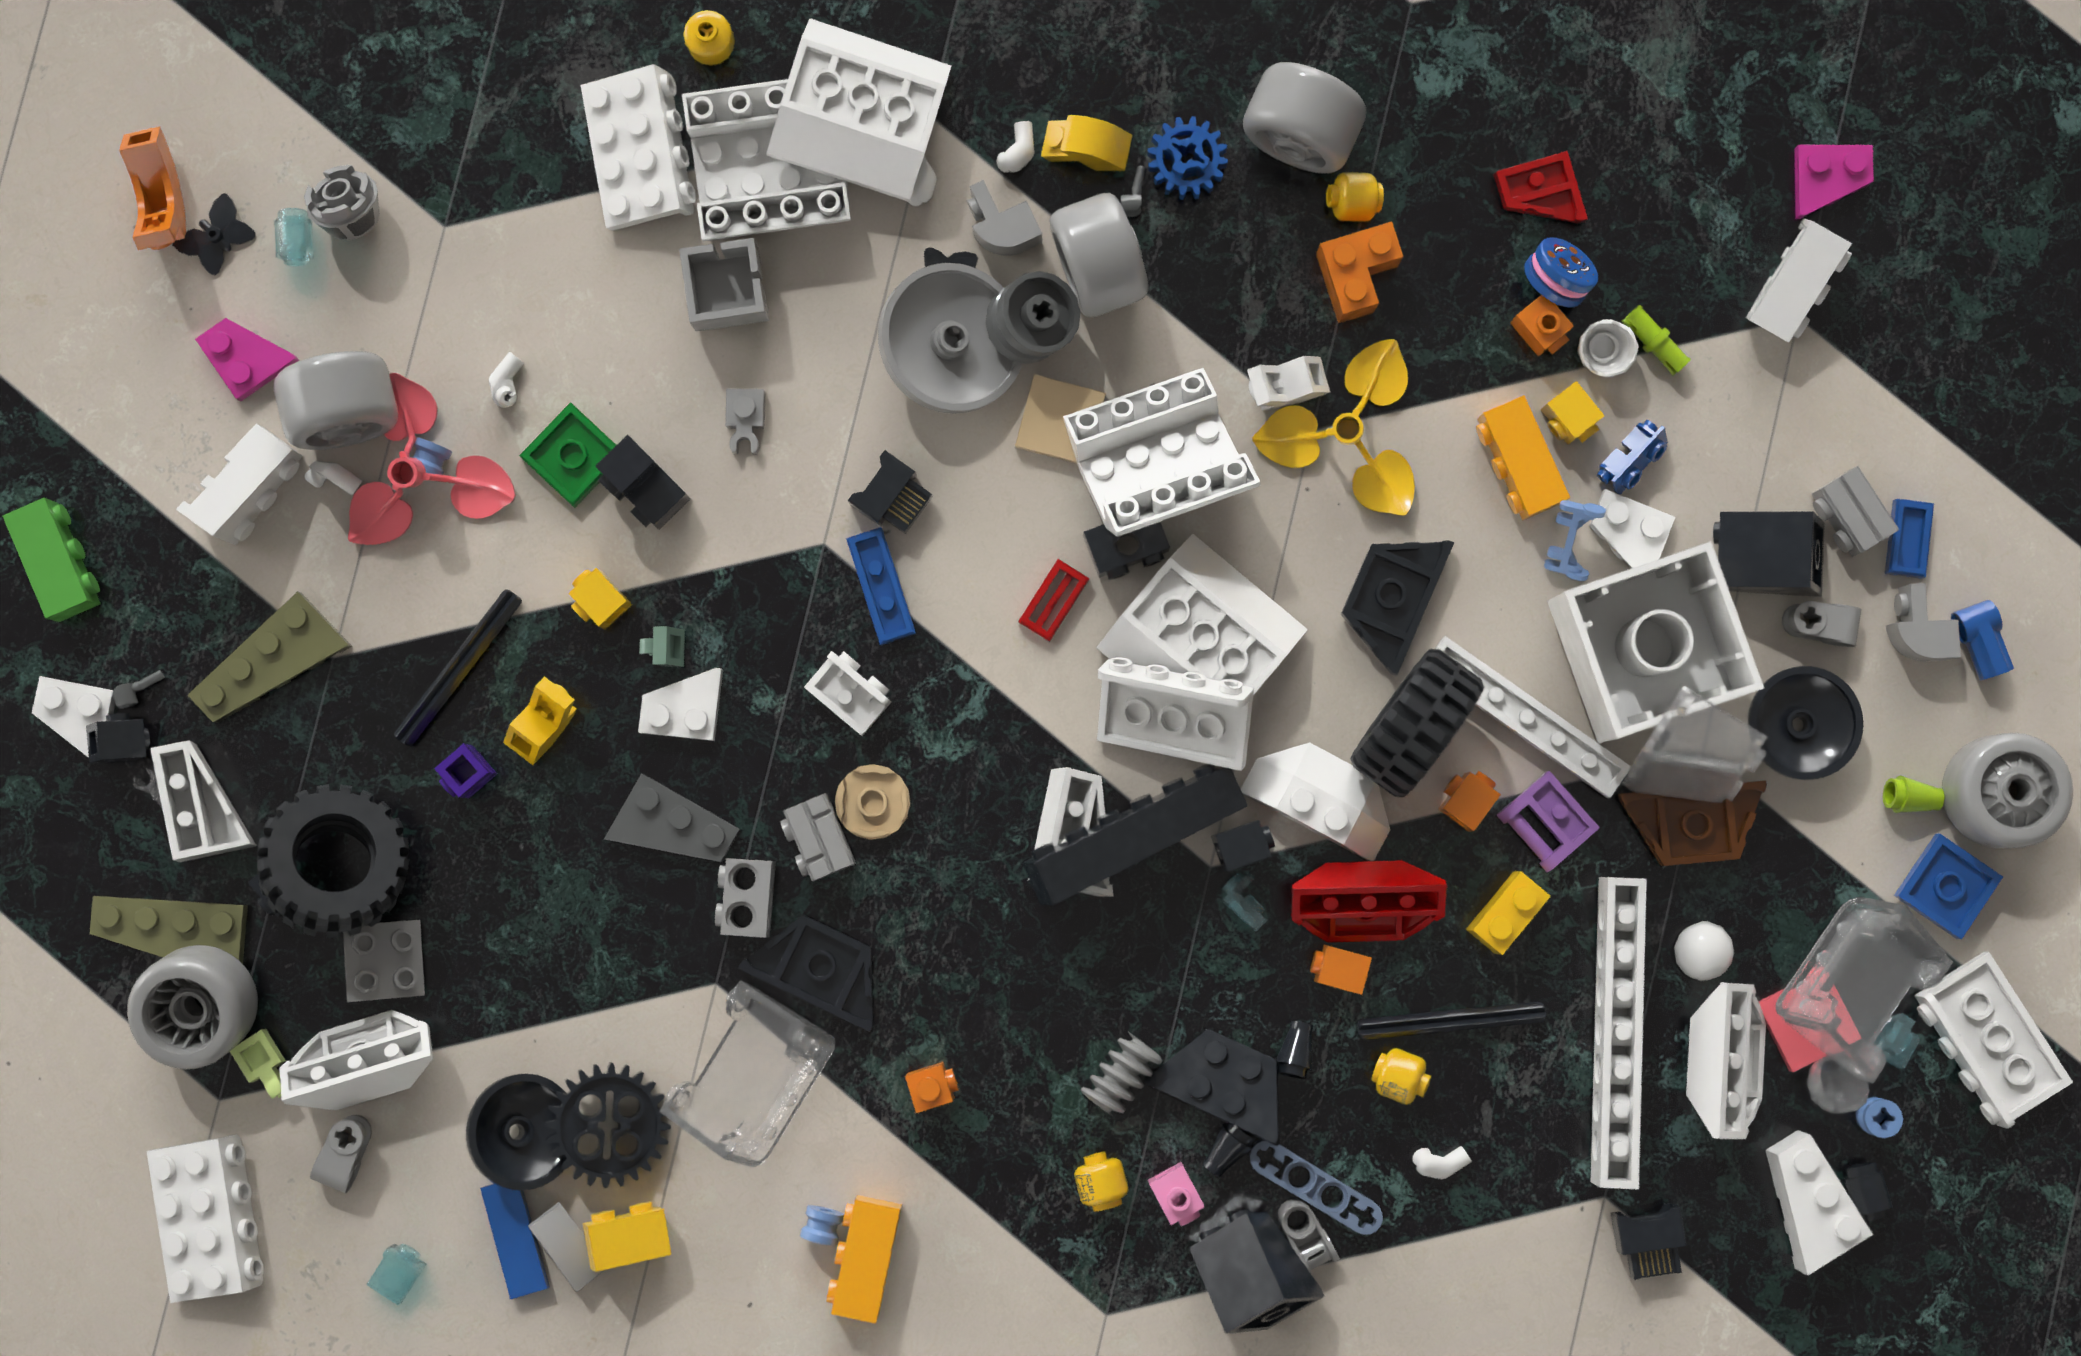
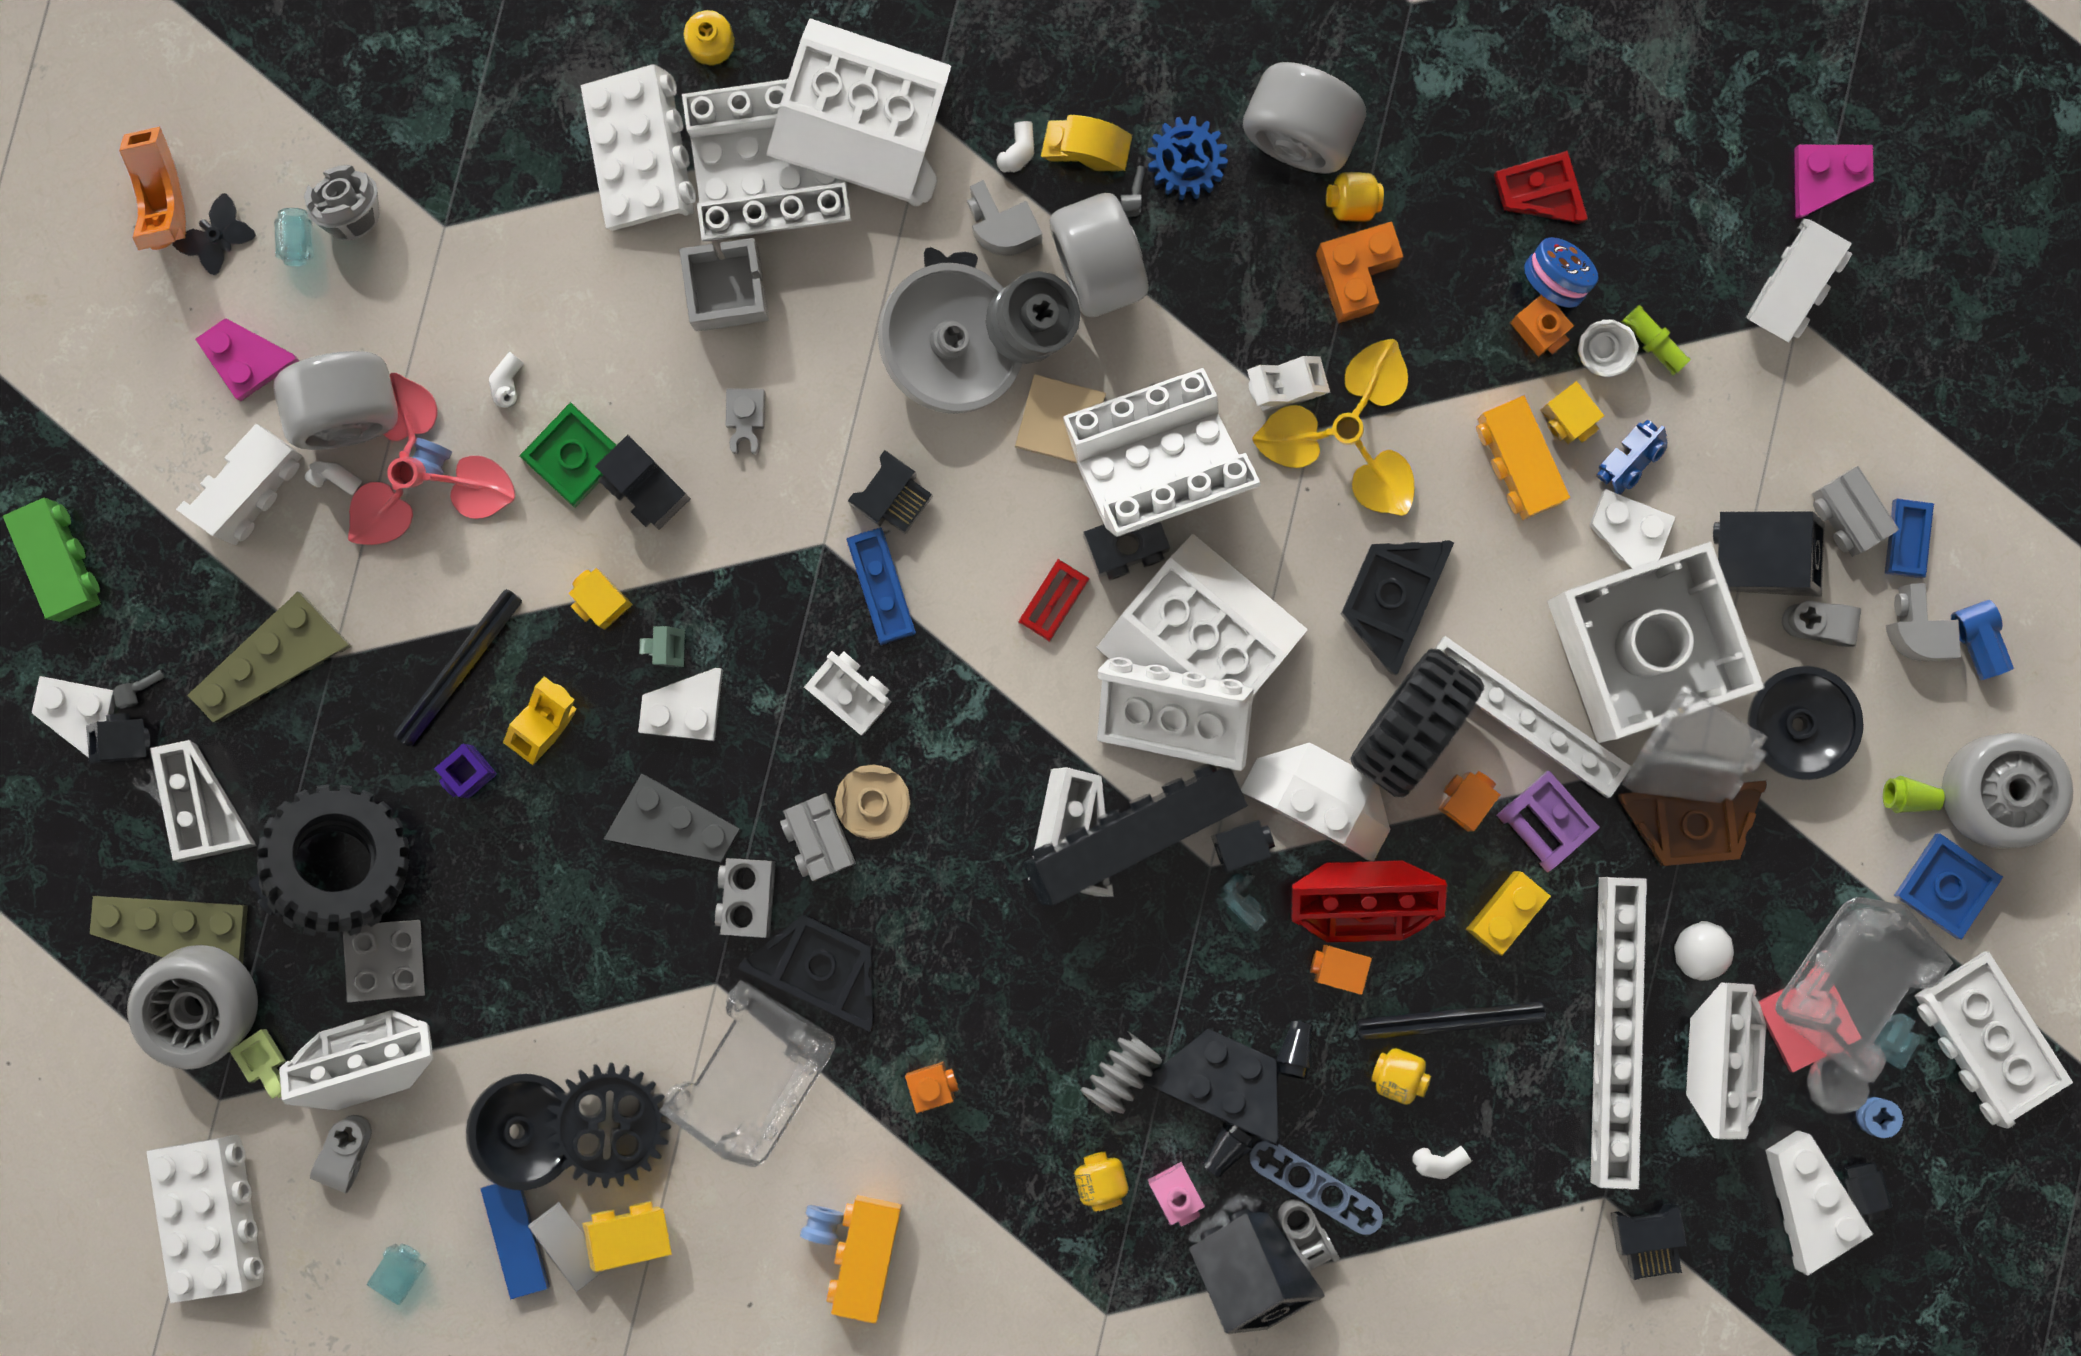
(1581, 514): medium blue piece -> none

